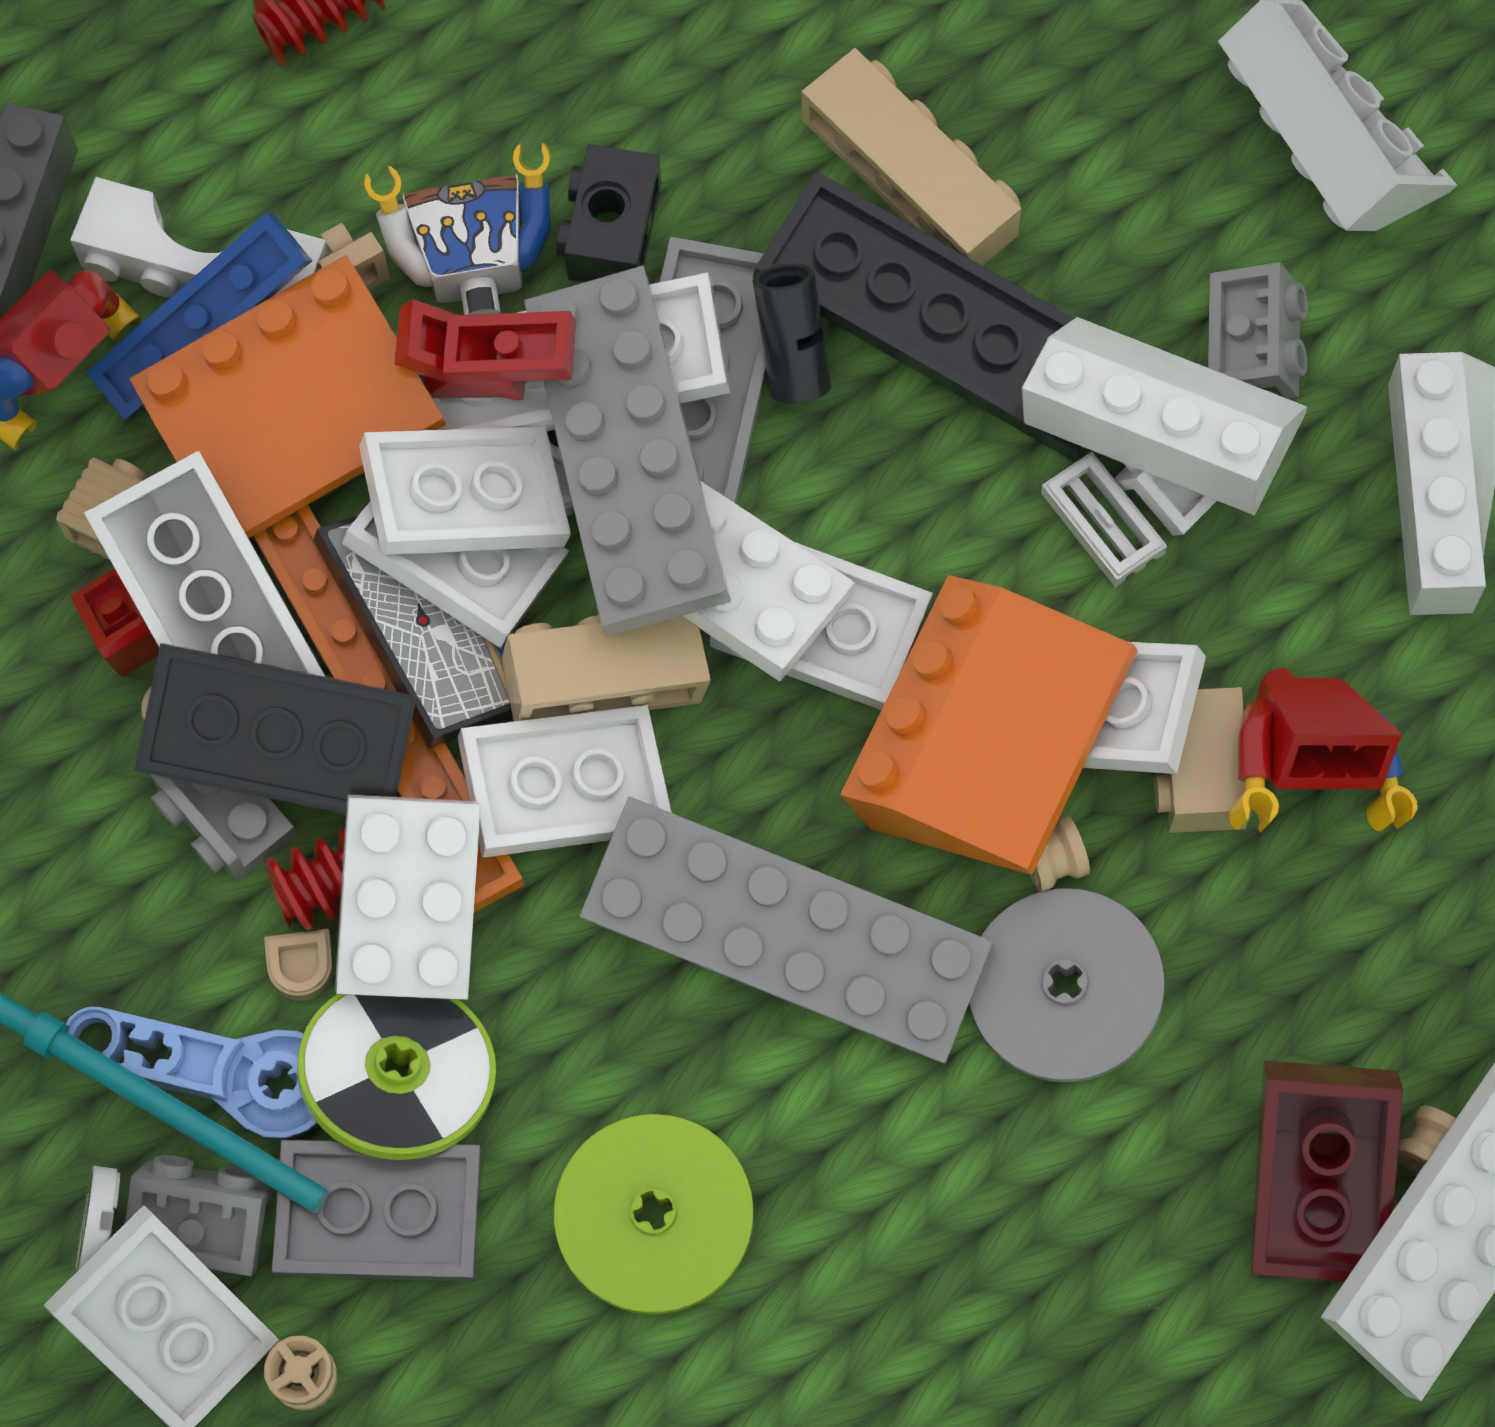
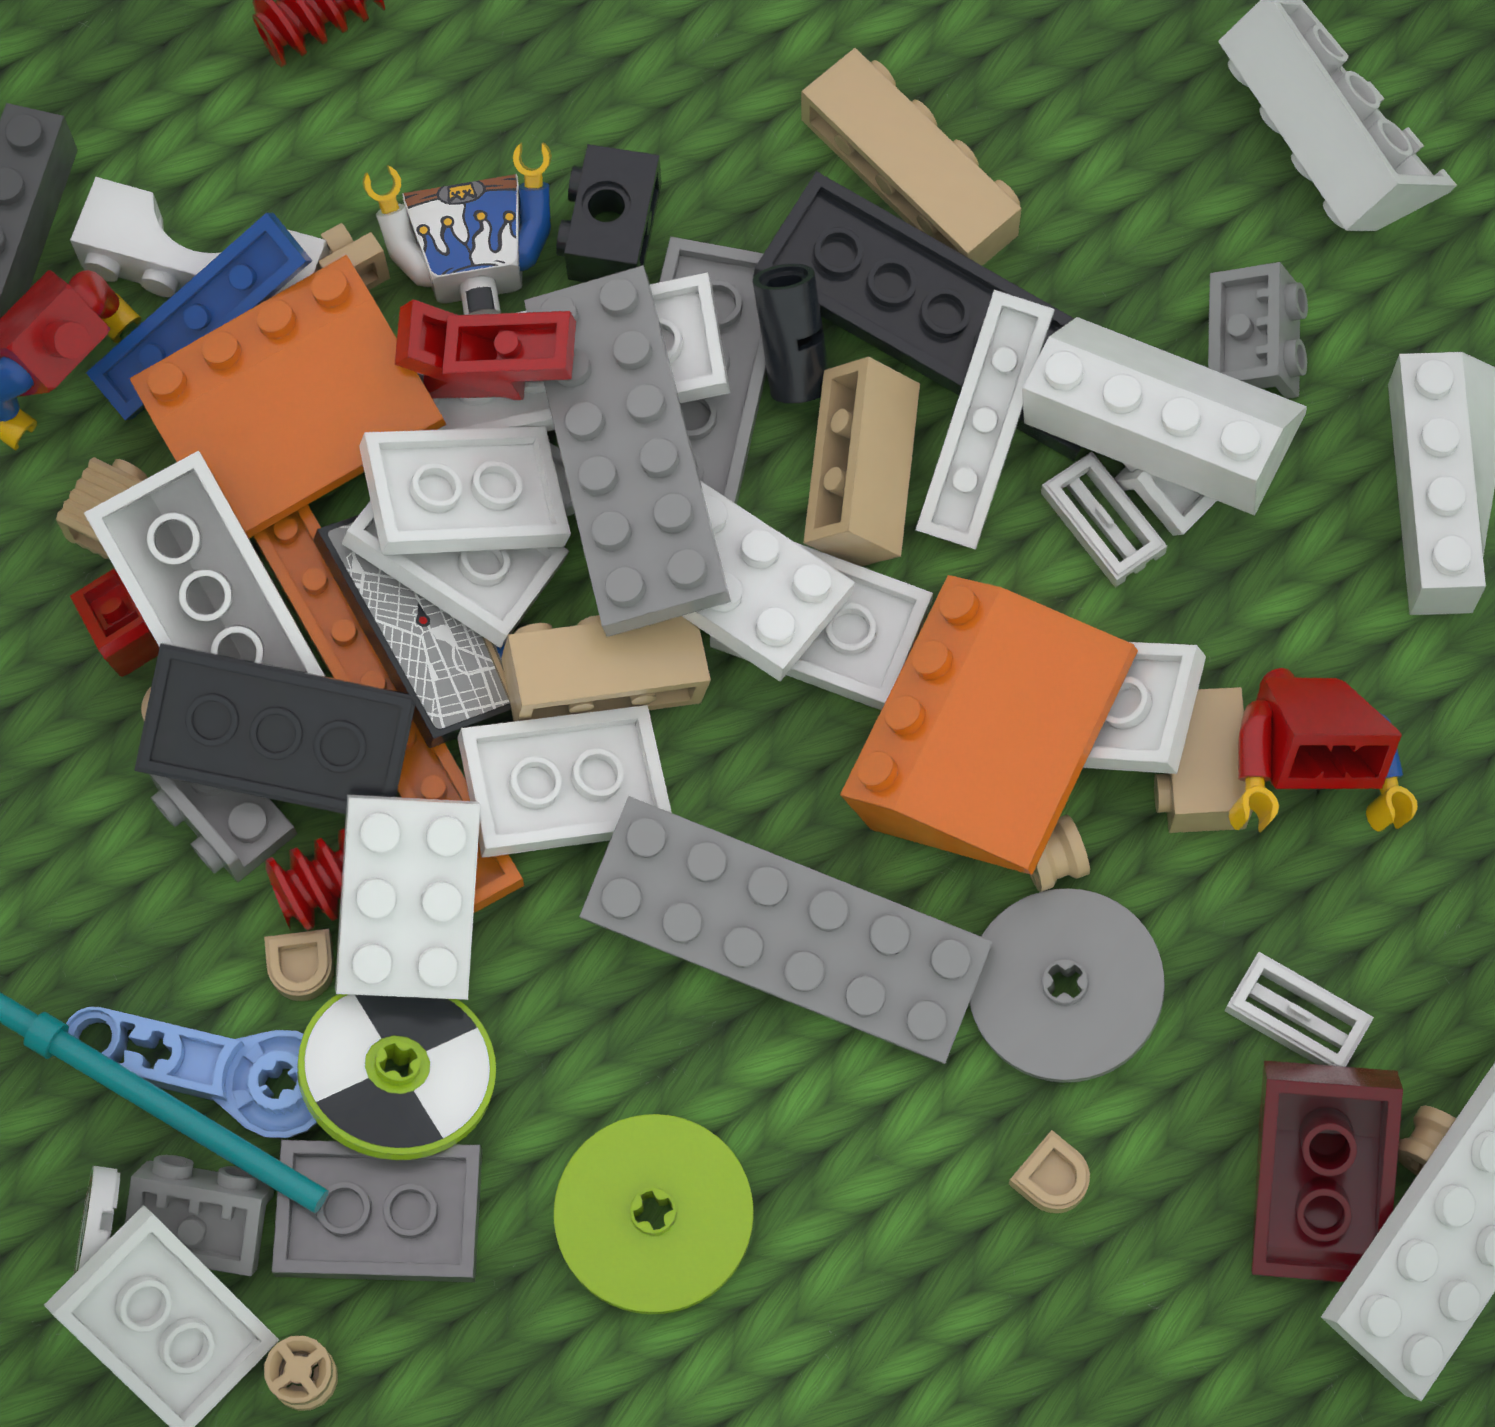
(862, 462): none -> tan brick
(984, 420): none -> white plate
(1053, 1176): none -> tan tile
(1286, 1035): none -> white tile

